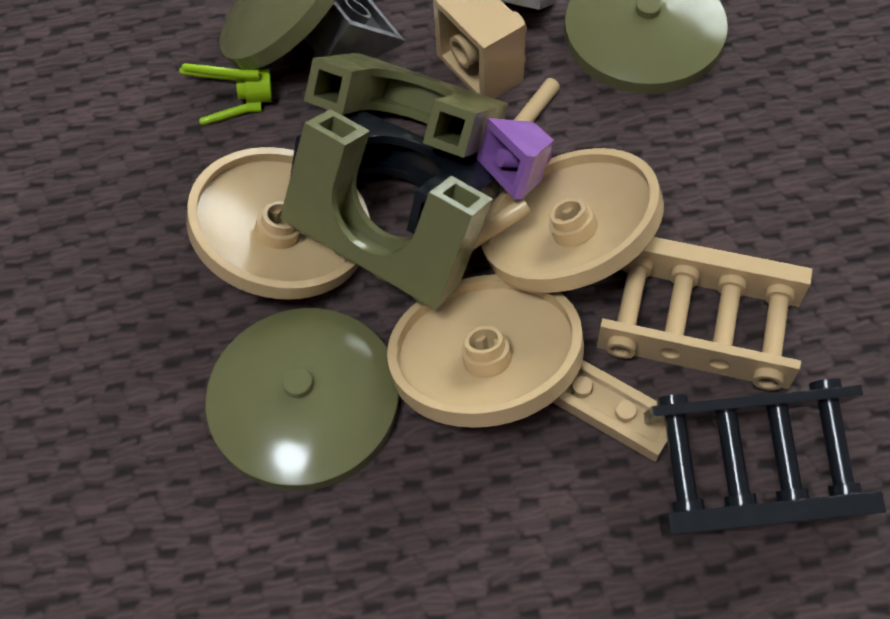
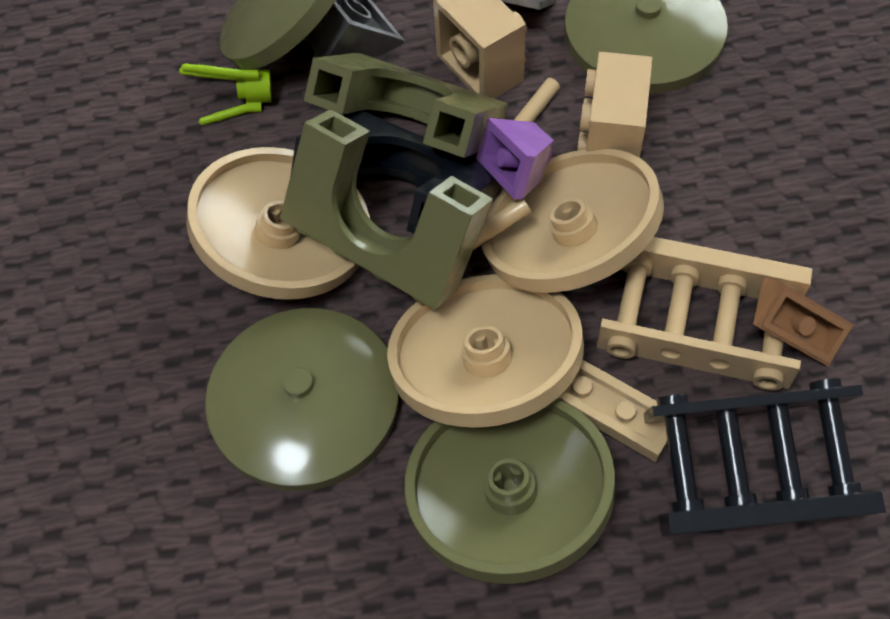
(511, 495): none -> olive dish
(618, 105): none -> tan brick
(800, 321): none -> medium nougat slope

